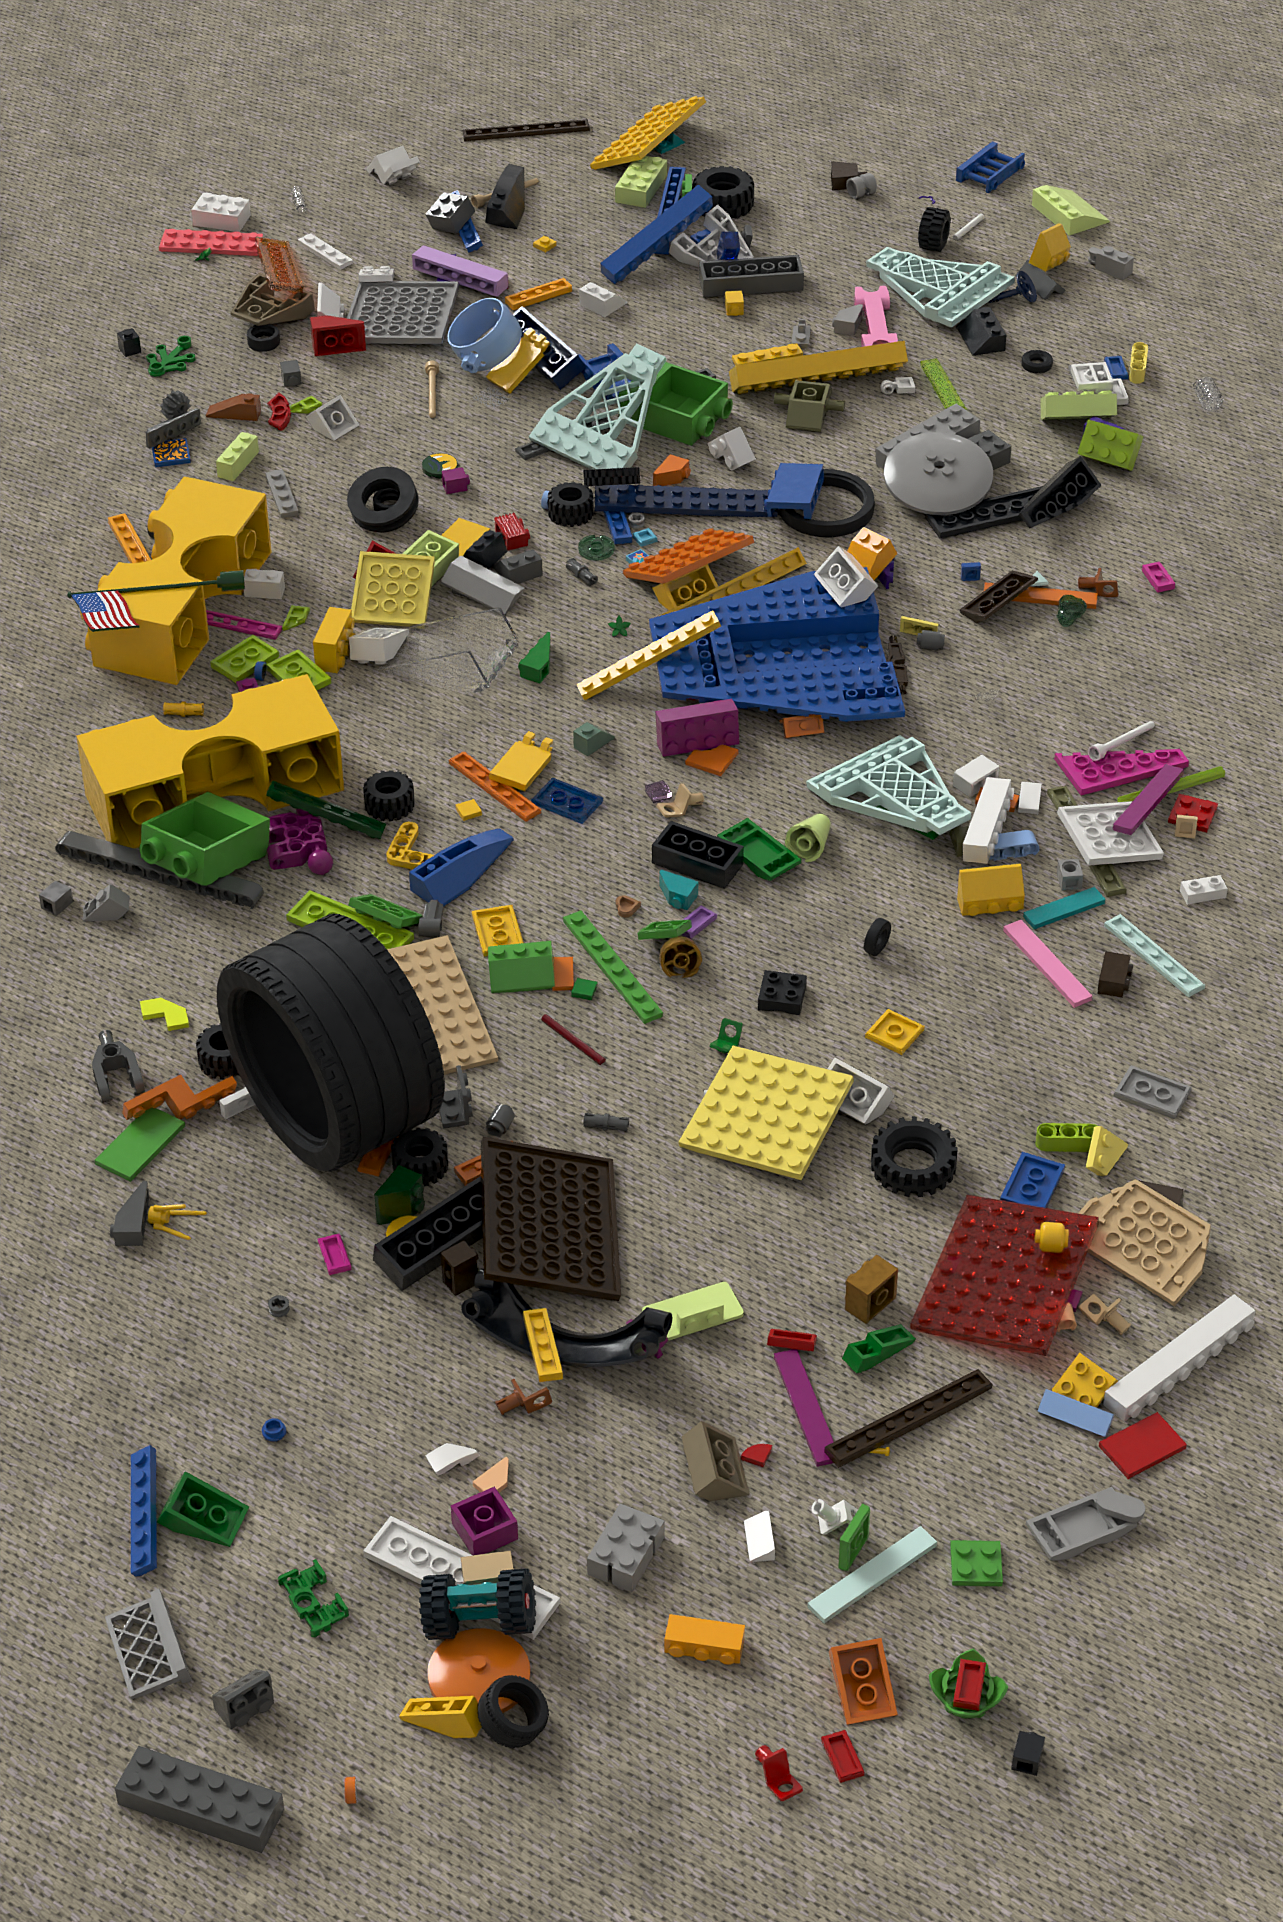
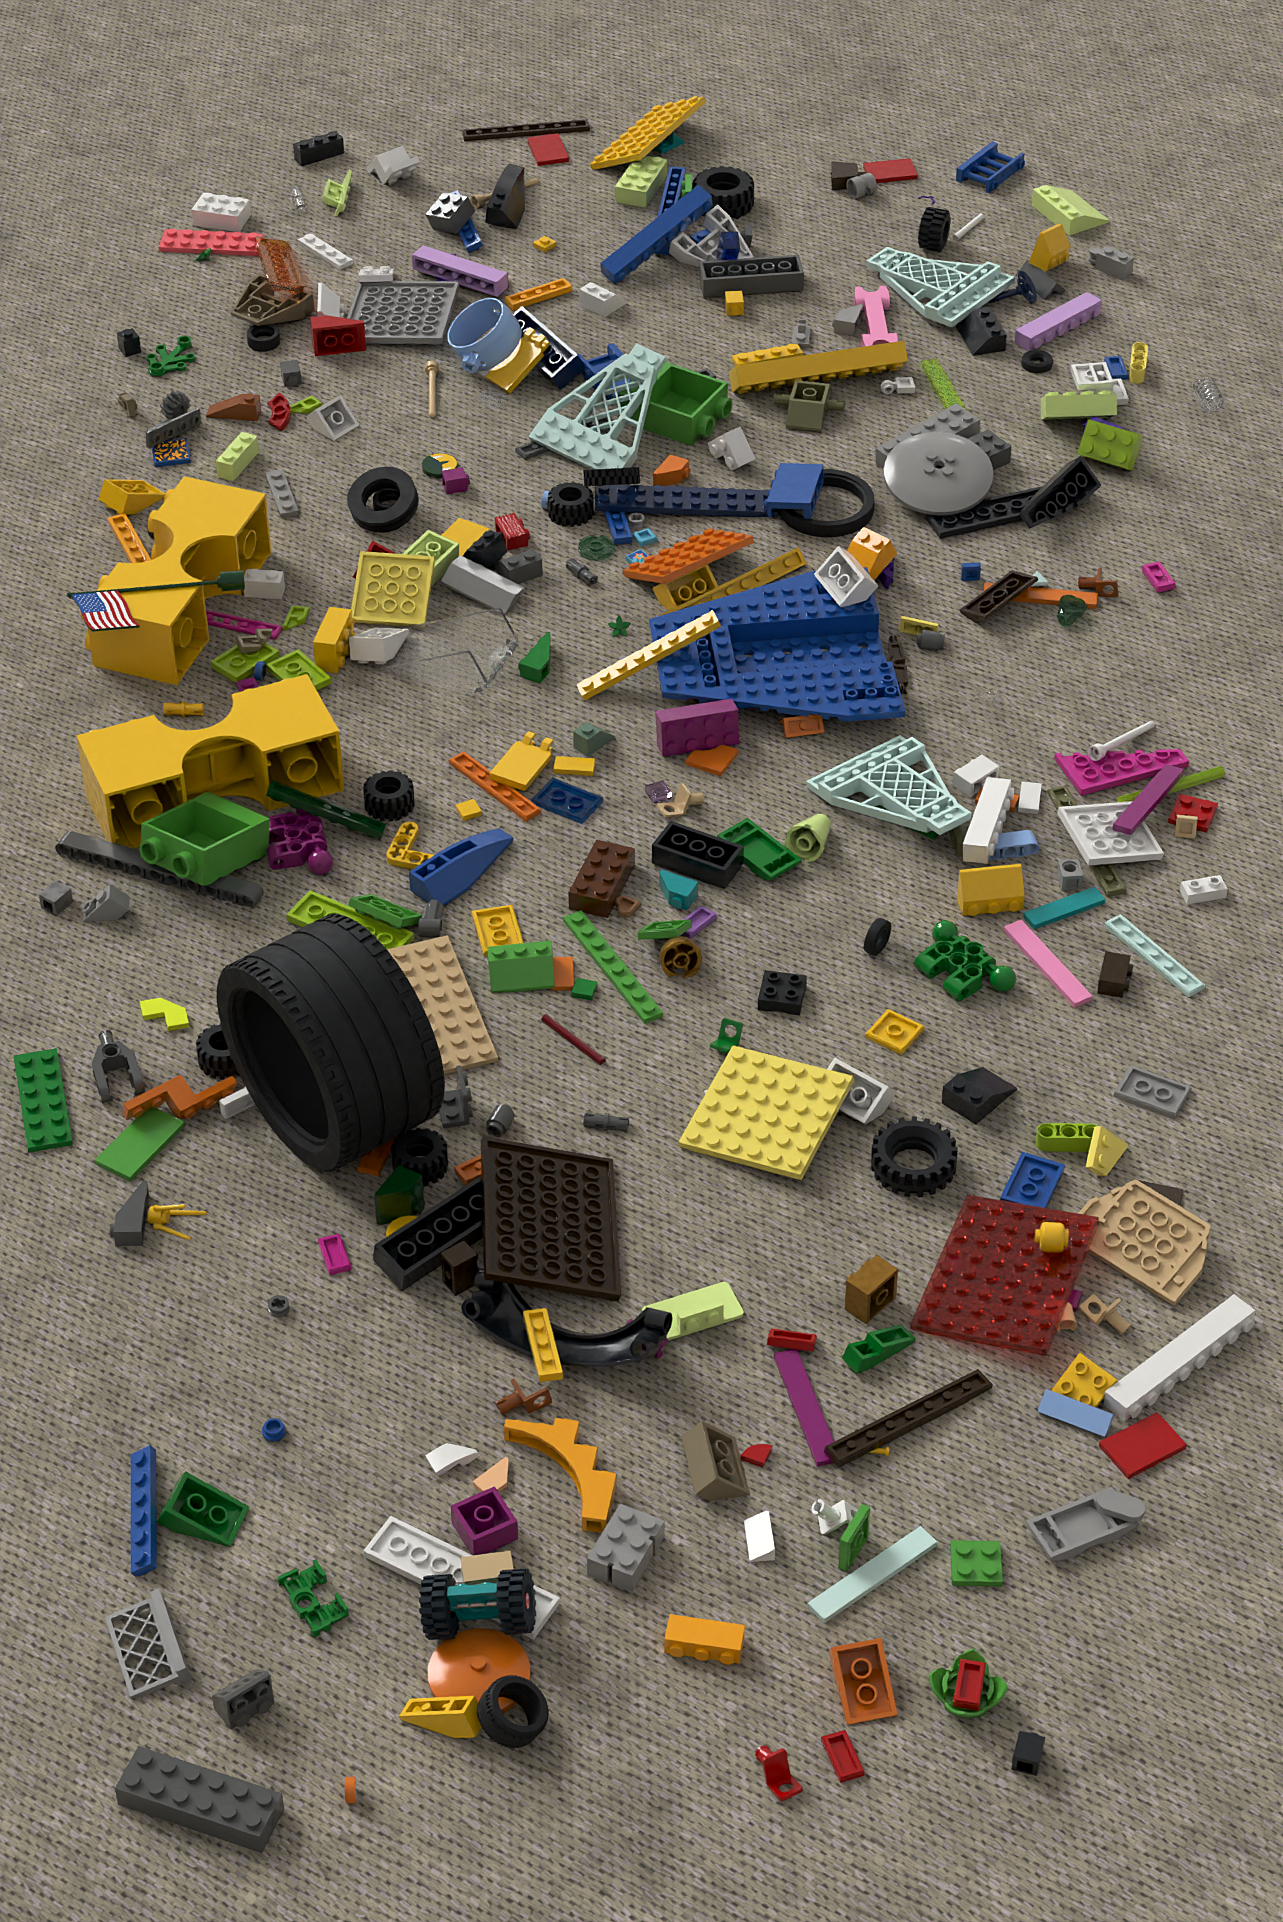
(42, 1100): none -> green plate
(128, 403): none -> dark tan plate
(129, 495): none -> yellow slope
(253, 642): none -> dark tan slope
(318, 148): none -> black brick
(337, 194): none -> yellowish green bracket
(547, 149): none -> red tile
(574, 765): none -> yellow tile
(579, 1461): none -> light orange arch
(601, 878): none -> reddish brown brick
(891, 170): none -> red tile
(963, 961): none -> green connector
(976, 1093): none -> black slope
(1058, 321): none -> lavender brick

